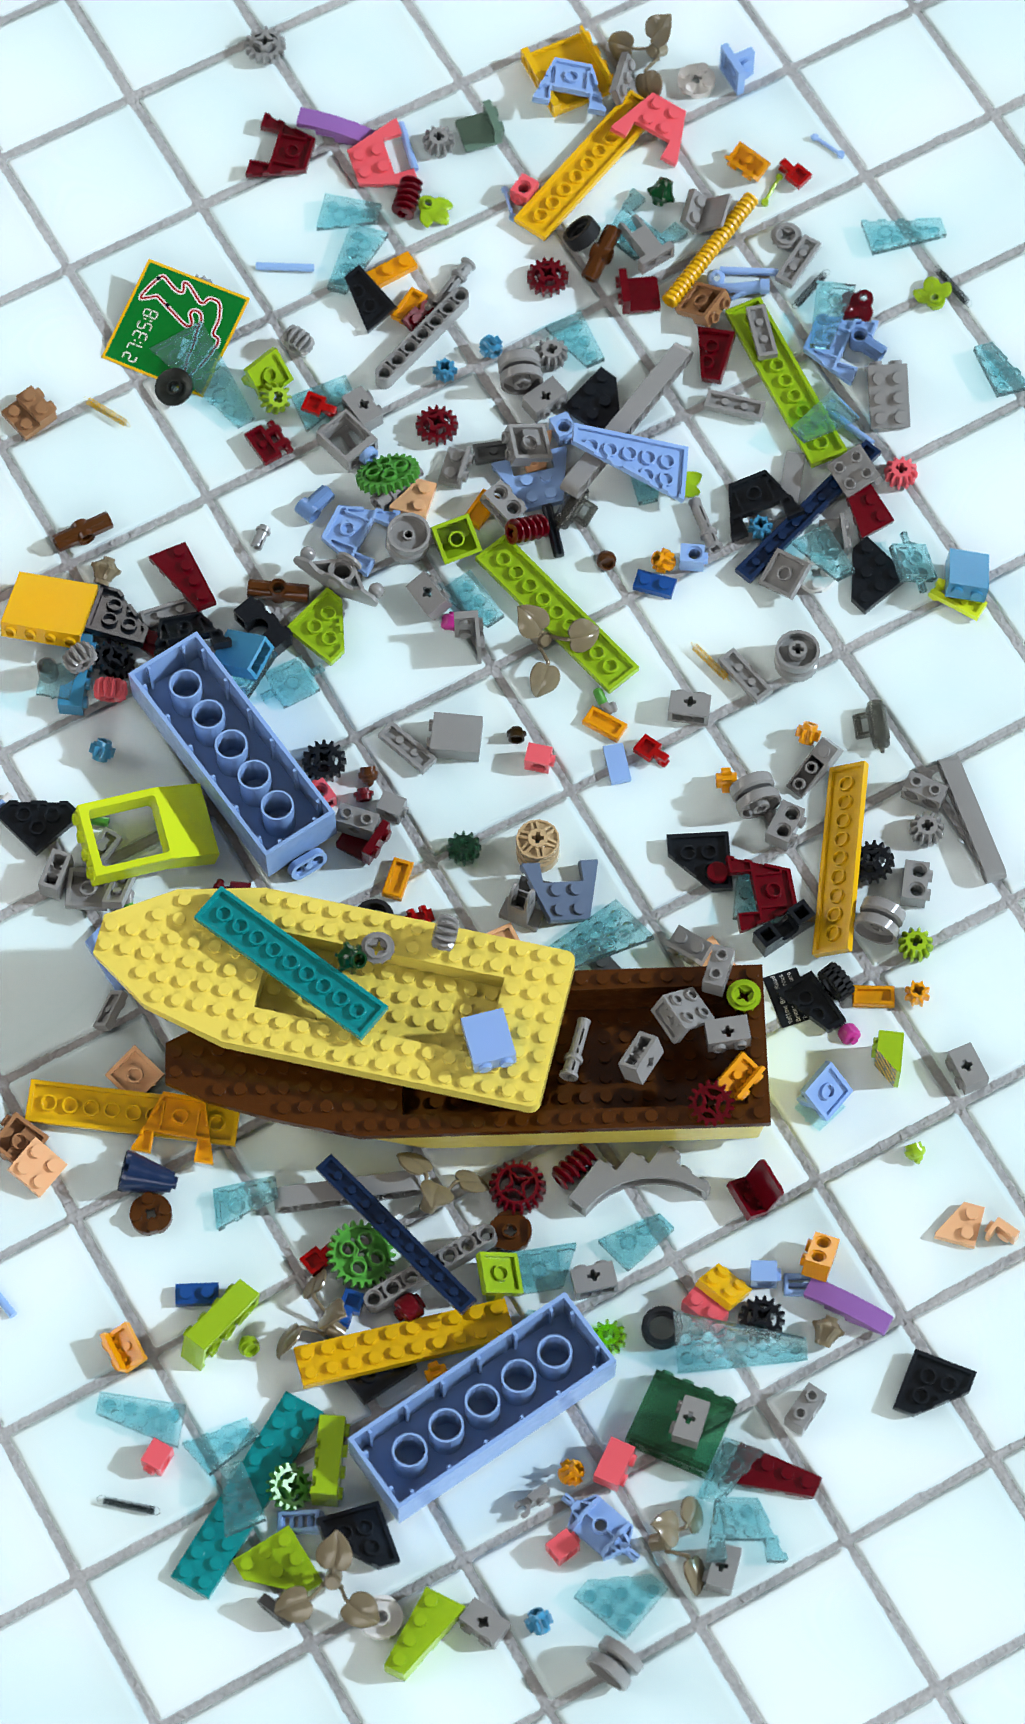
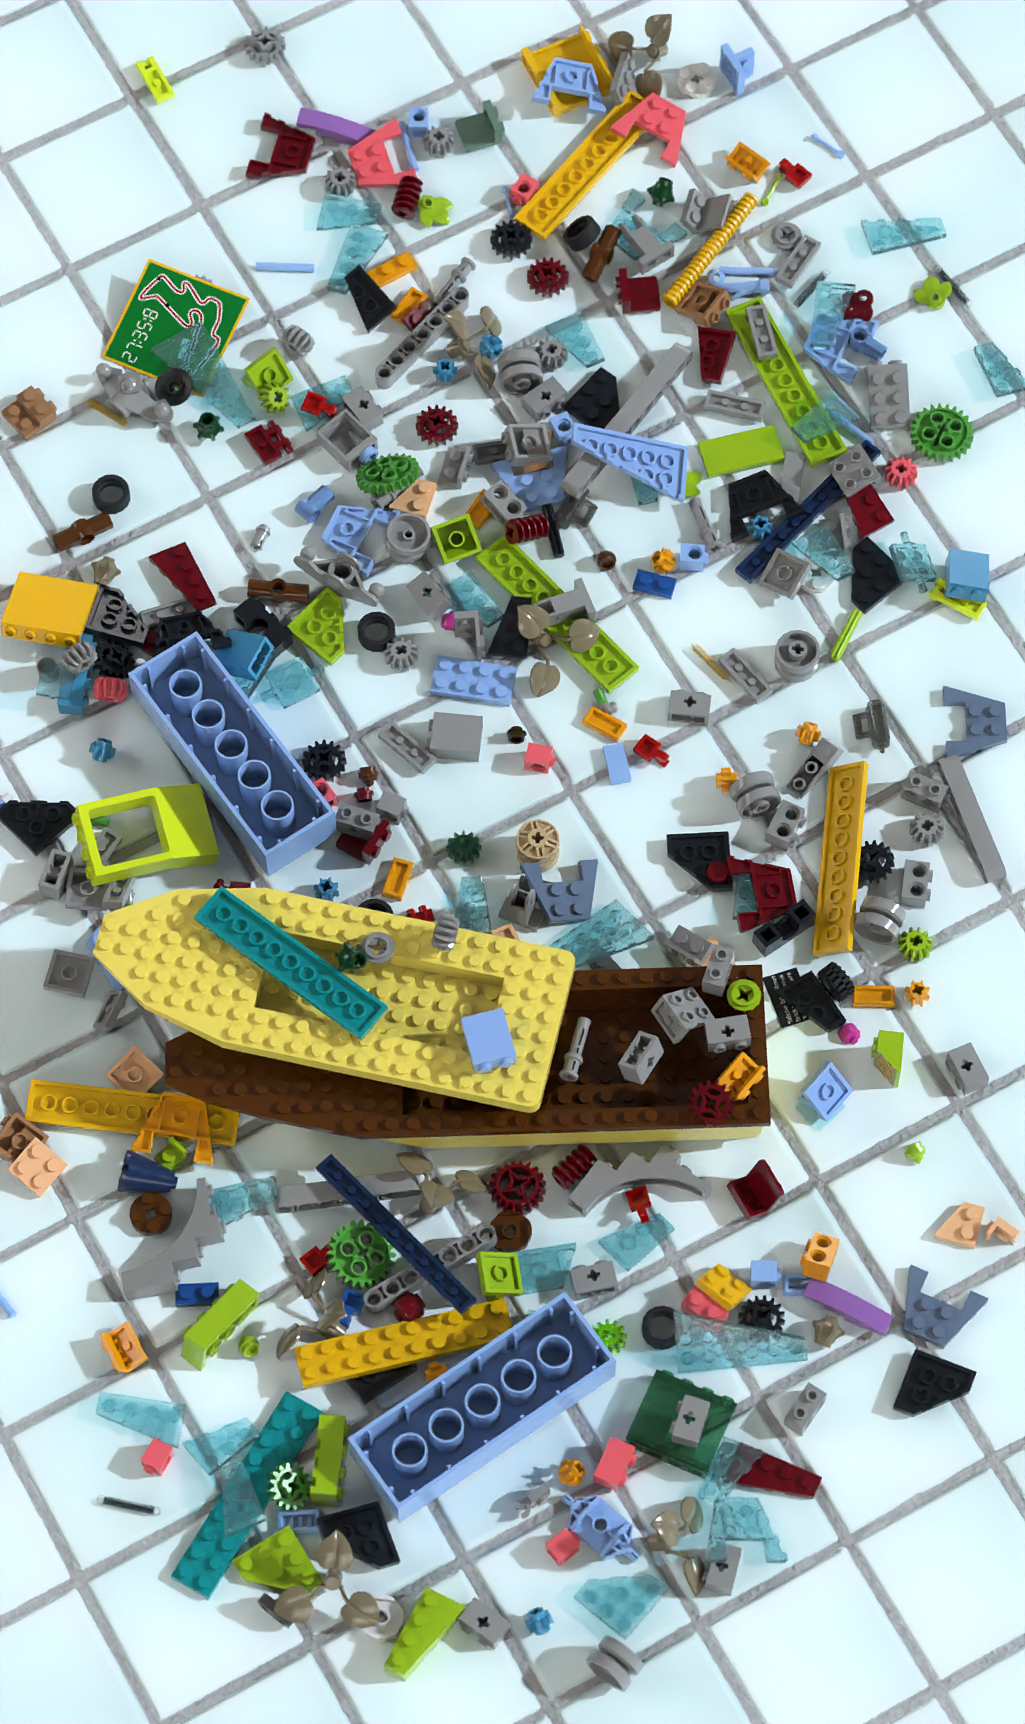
(69, 973): none -> light grey plate
(111, 507): none -> black tyre
(130, 396): none -> light grey piece
(155, 80): none -> neon yellow plate
(163, 1272): none -> light grey arch
(172, 1154): none -> lime bracket
(208, 426): none -> dark green rock
(307, 863): light blue plate -> none
(323, 886): none -> dark azure gear
(340, 181): none -> light grey gear
(371, 618): none -> black tyre
(401, 654): none -> light grey gear
(418, 122): none -> light blue brick
(460, 347): none -> dark tan plant
(472, 905): none -> clear light blue wing
(473, 680): none -> light blue plate
(507, 639): none -> black wing
(511, 239): none -> black gear
(569, 604): none -> light grey piece
(638, 1201): none -> red plate
(740, 451): none -> lime tile
(845, 635): none -> lime axle
(932, 1318): none -> sand blue wing
(958, 440): none -> bright green gear
(983, 718): none -> sand blue wing

